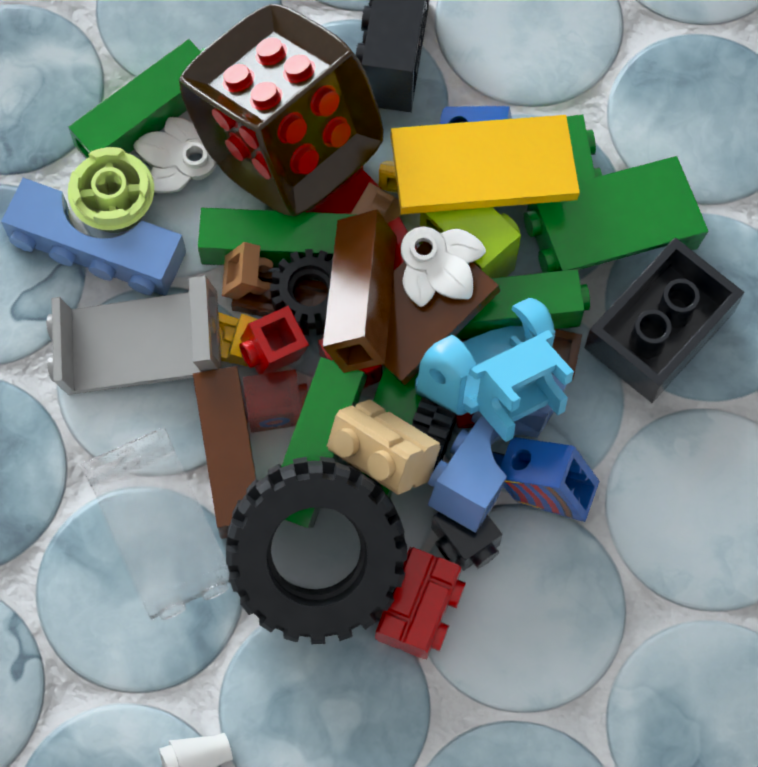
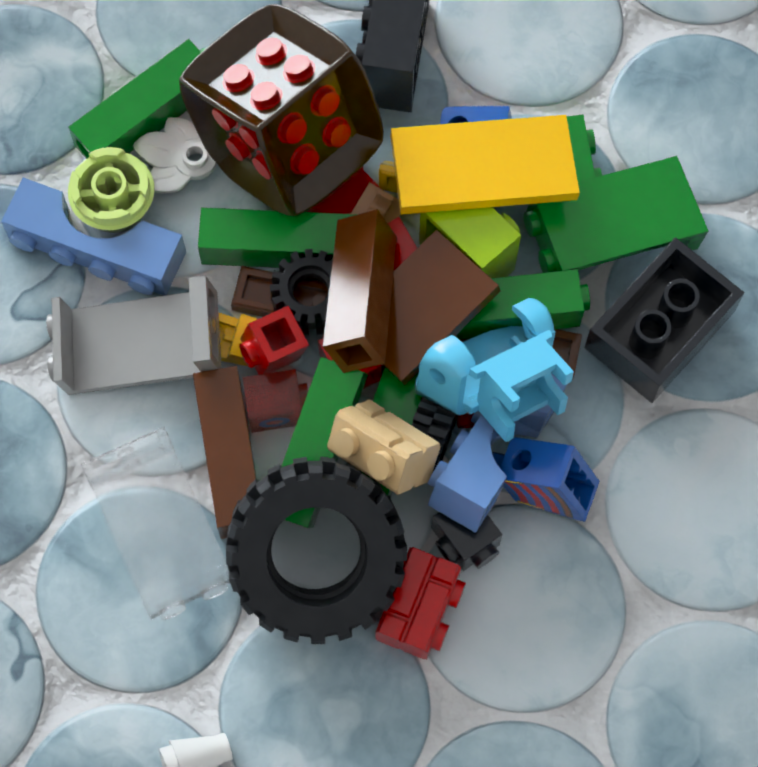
(242, 270): medium nougat tile -> none
(443, 268): white plate -> none

